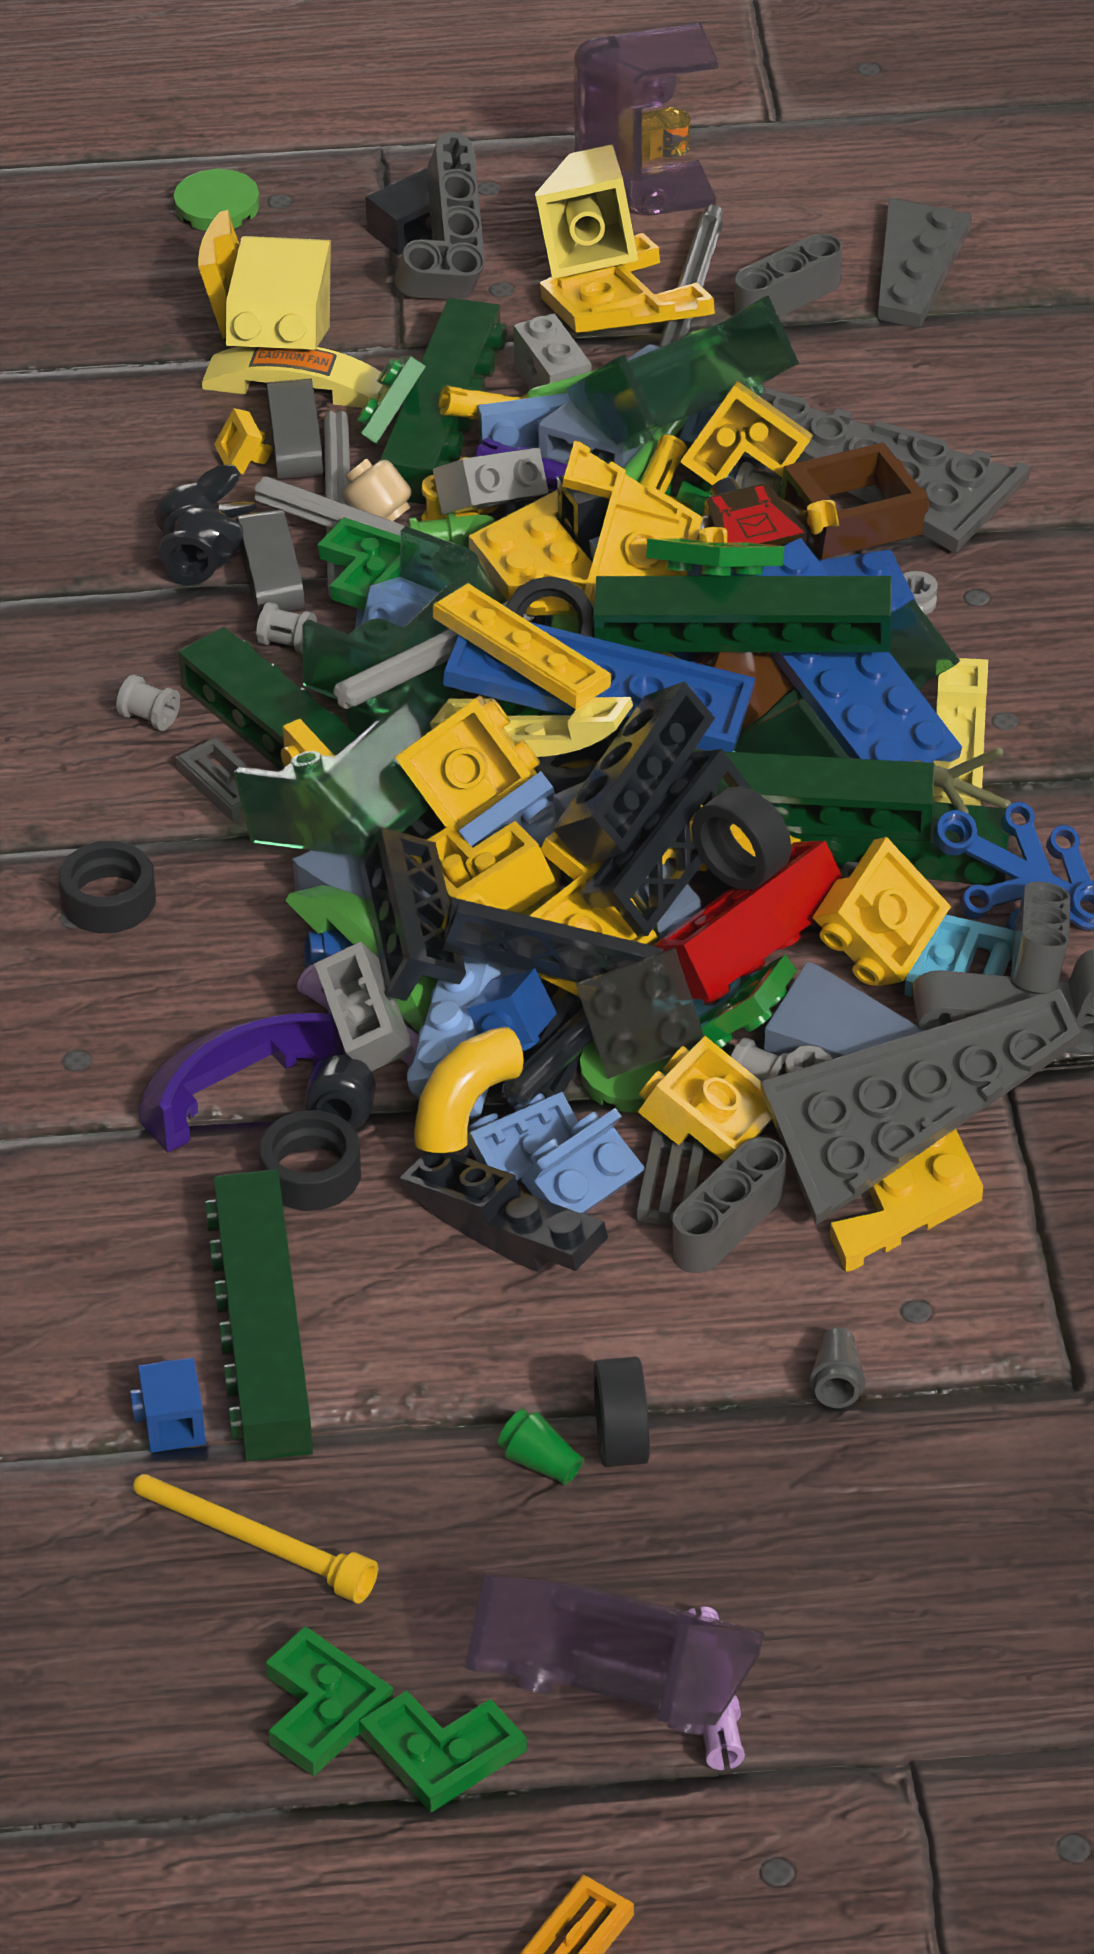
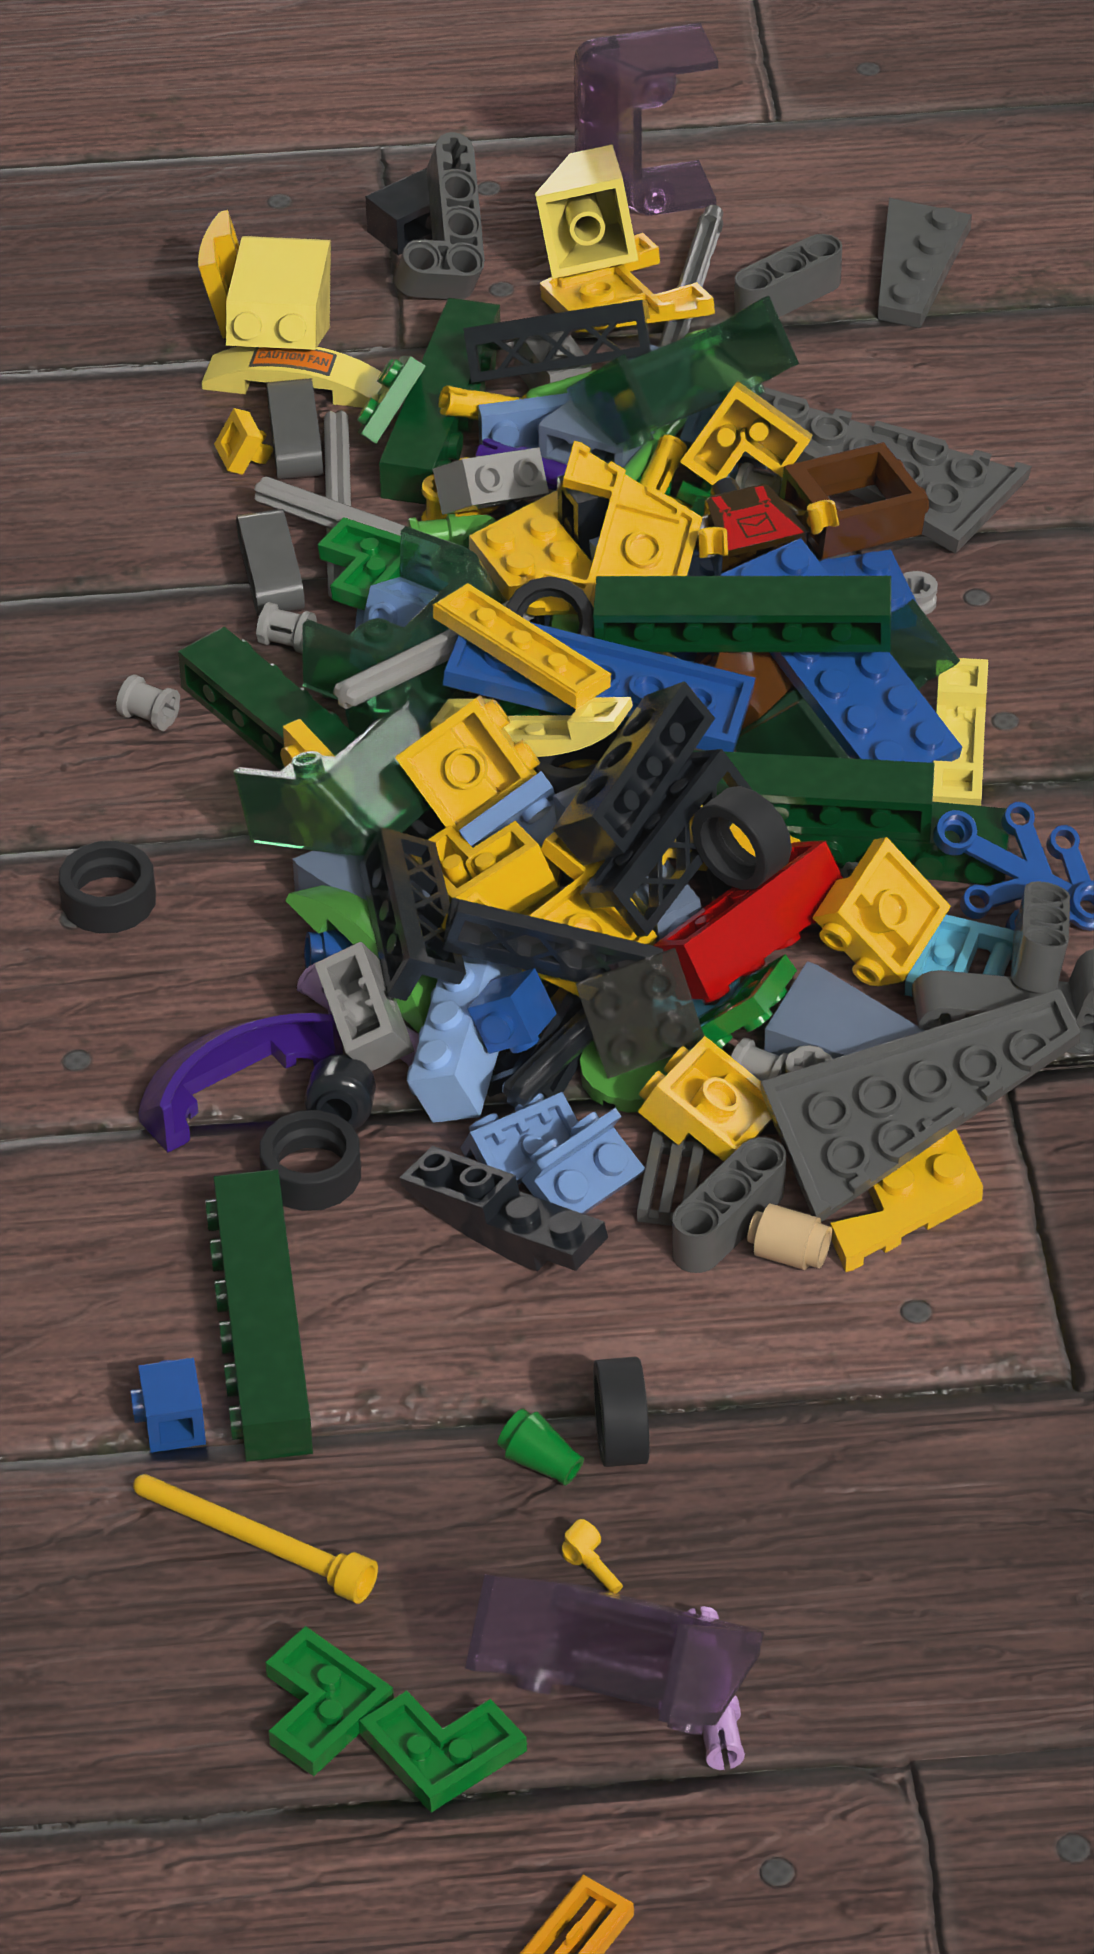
(197, 528): black animal -> none
(211, 779): dark grey tile -> none
(216, 190): bright green tile -> none
(377, 489): tan head -> none
(458, 1084): yellow cylinder -> none
(552, 324): none -> black fence
(579, 1548): none -> yellow hand
(665, 133): clear yellow leg -> none
(715, 556): green plate -> none
(789, 1237): none -> tan brick
(837, 1372): dark grey cone -> none
(950, 782): olive plant -> none

